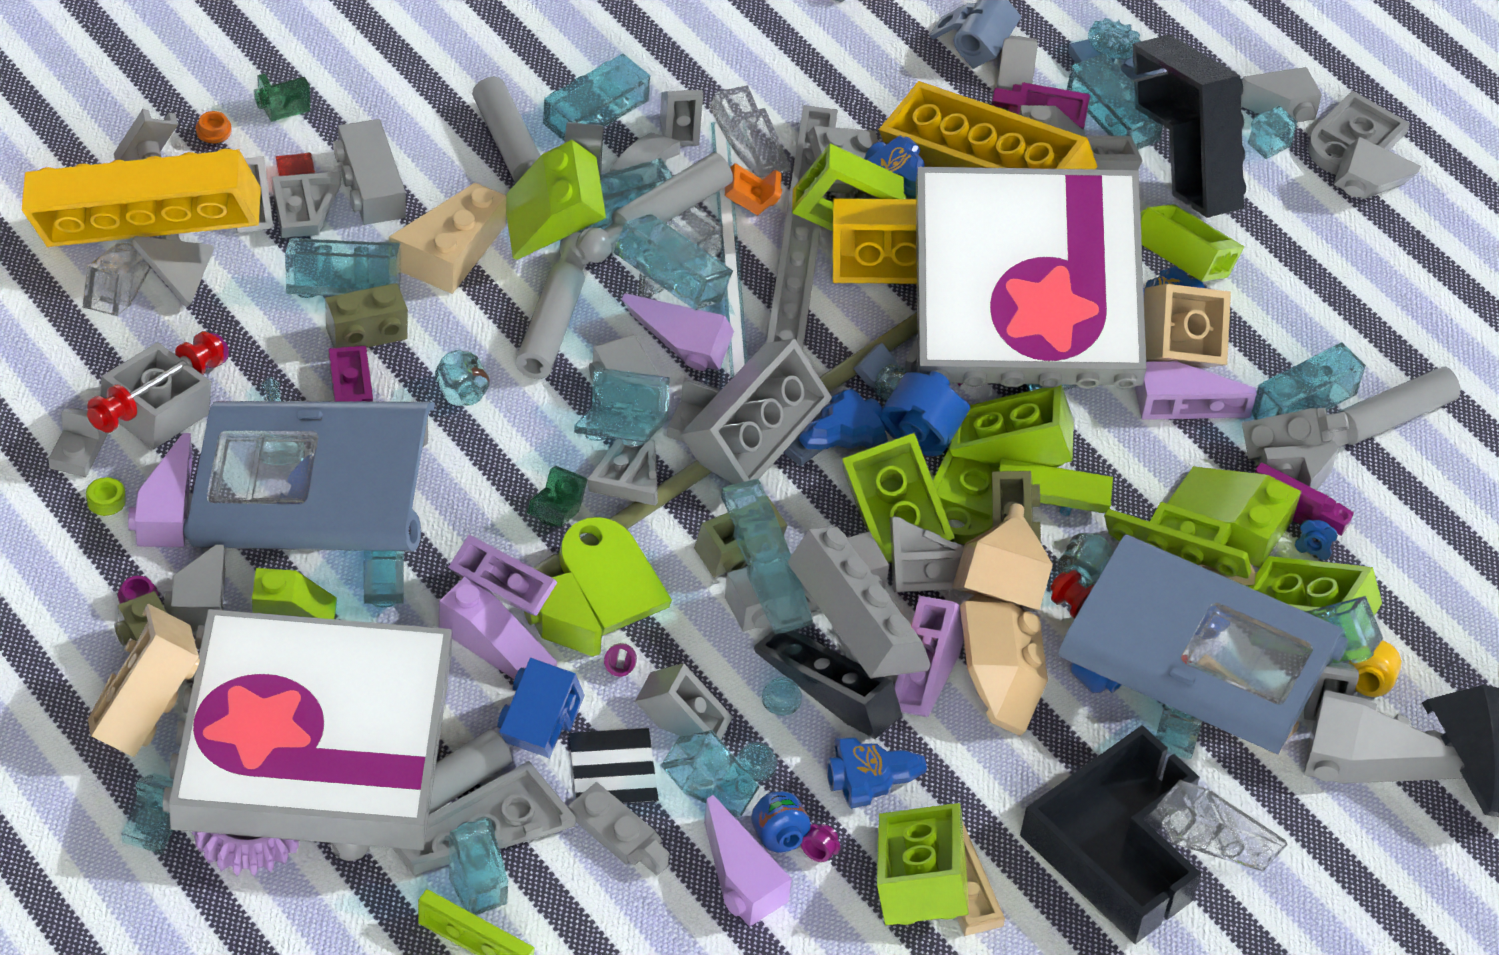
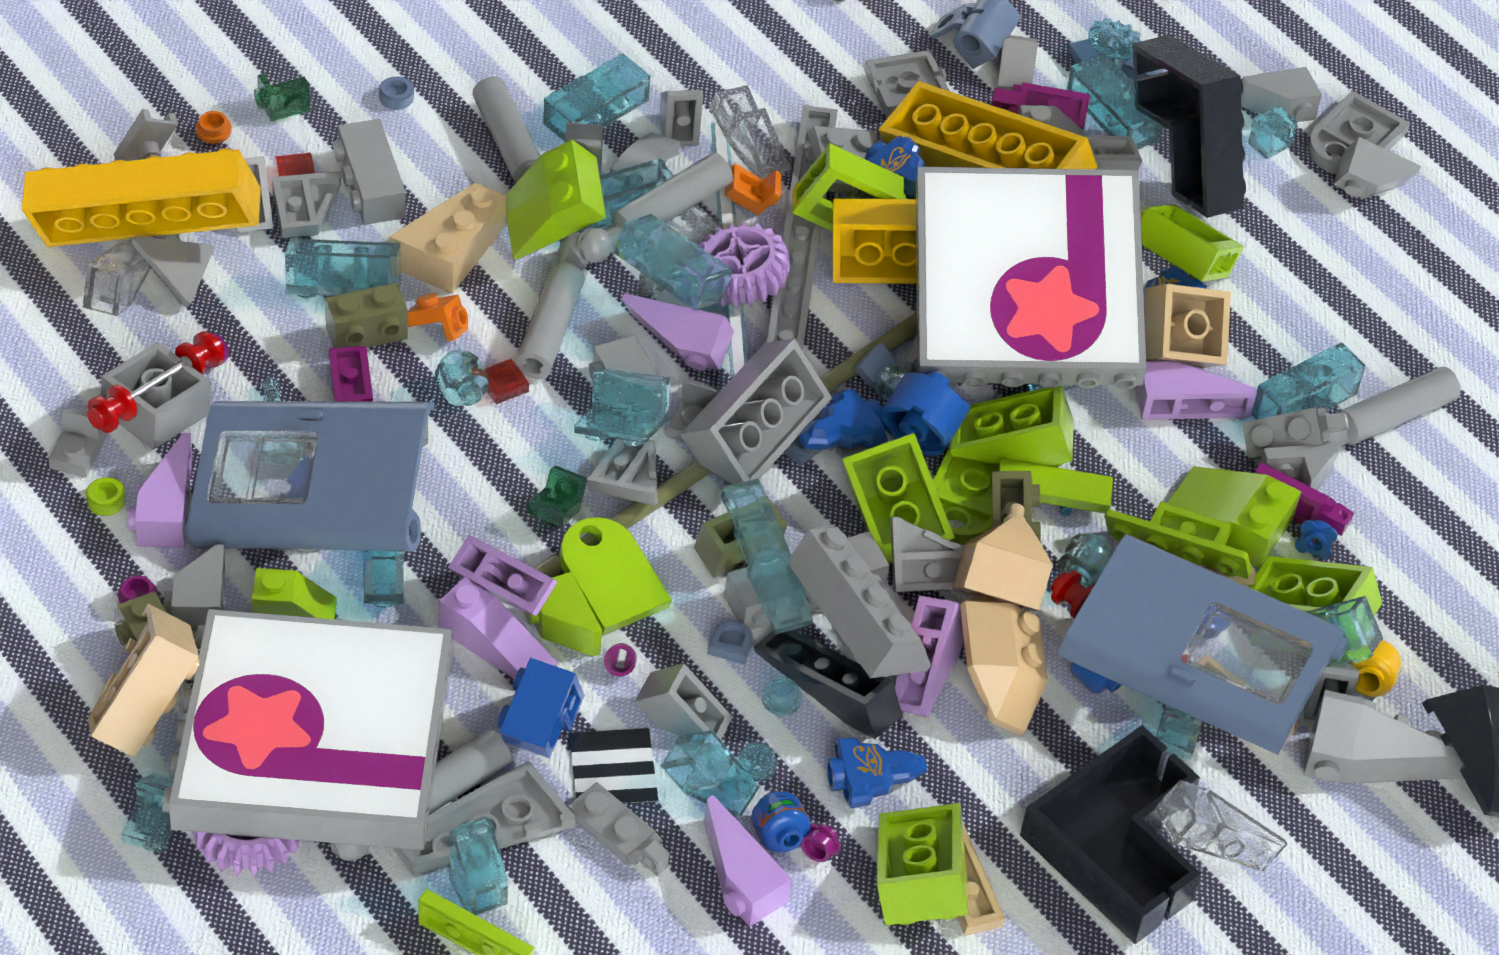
(396, 93): none -> sand blue tile
(443, 309): none -> orange bracket
(506, 381): none -> clear red tile
(731, 641): none -> sand blue tile
(756, 258): none -> lavender gear
(896, 75): none -> light grey plate

